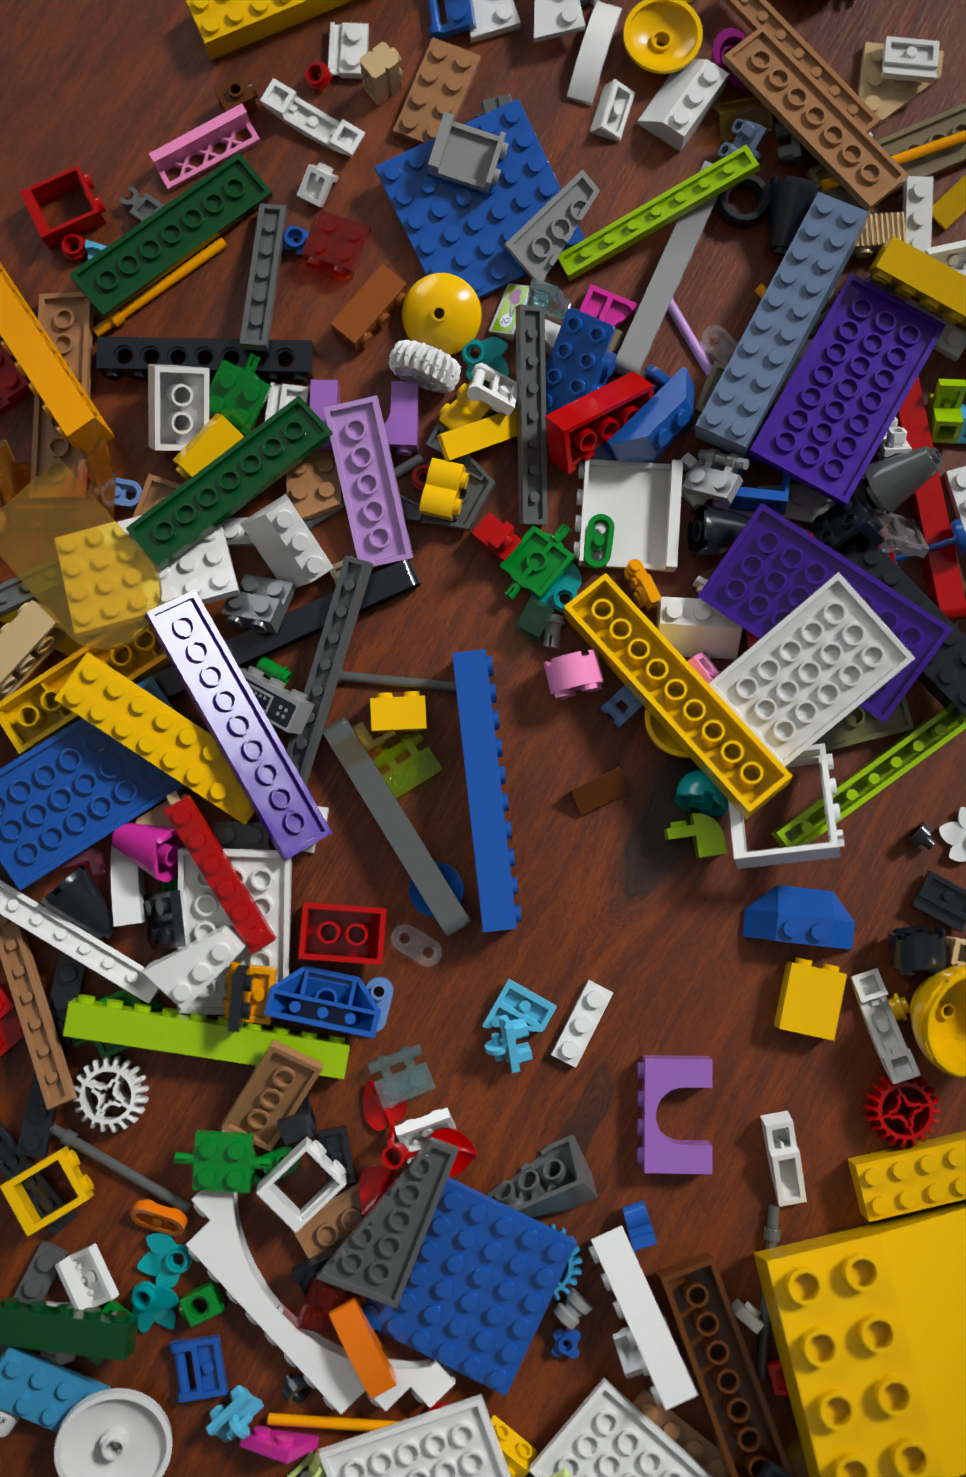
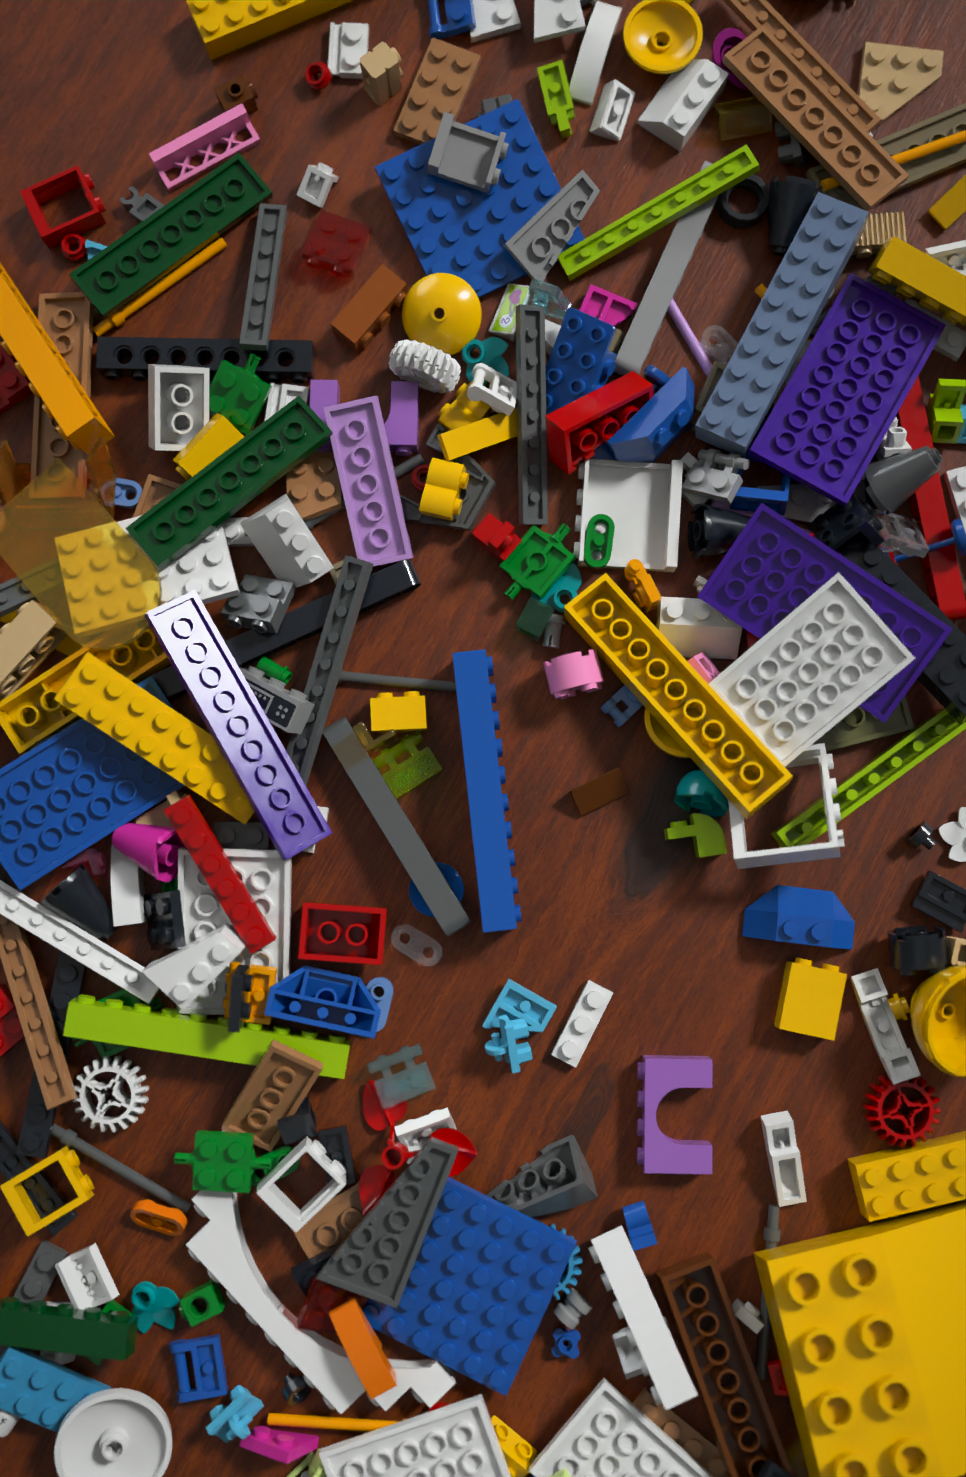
(161, 1260): teal plate -> none
(295, 232): blue plate -> none
(311, 121): white slope -> none
(557, 96): none -> lime hinge
(747, 133): sand blue hips -> none
(910, 59): white plate -> none
(918, 211): white plate -> none

